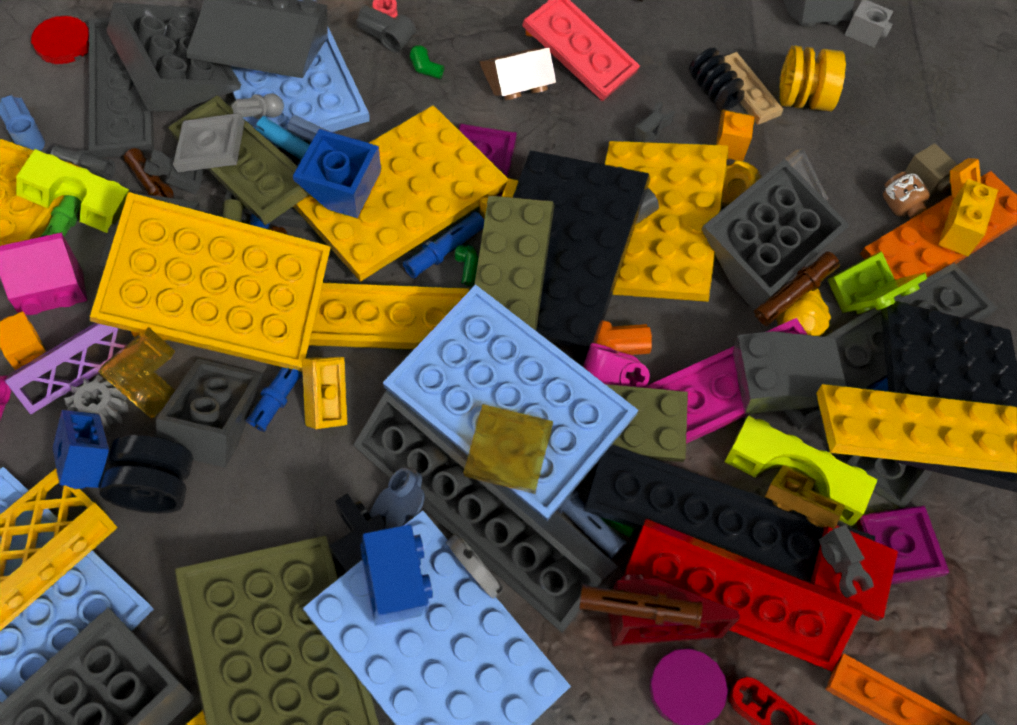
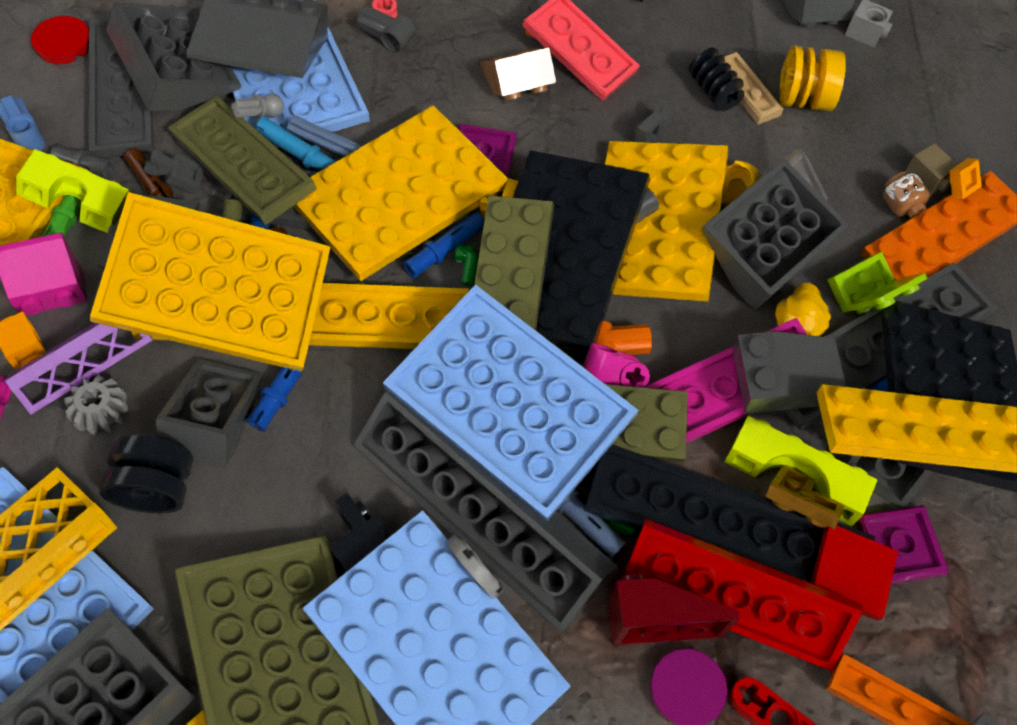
(80, 449): blue brick -> none
(134, 372): clear yellow plate -> none
(209, 142): light grey tile -> none
(324, 392): yellow slope -> none
(339, 172): blue slope -> none
(394, 574): blue brick -> none
(401, 498): sand blue plate -> none
(422, 63): green arm -> none
(508, 449): clear yellow plate -> none
(641, 605): reddish brown pin -> none
(736, 132): light orange slope -> none
(807, 280): reddish brown pin -> none
(845, 557): dark grey plate -> none
(968, 217): yellow brick -> none

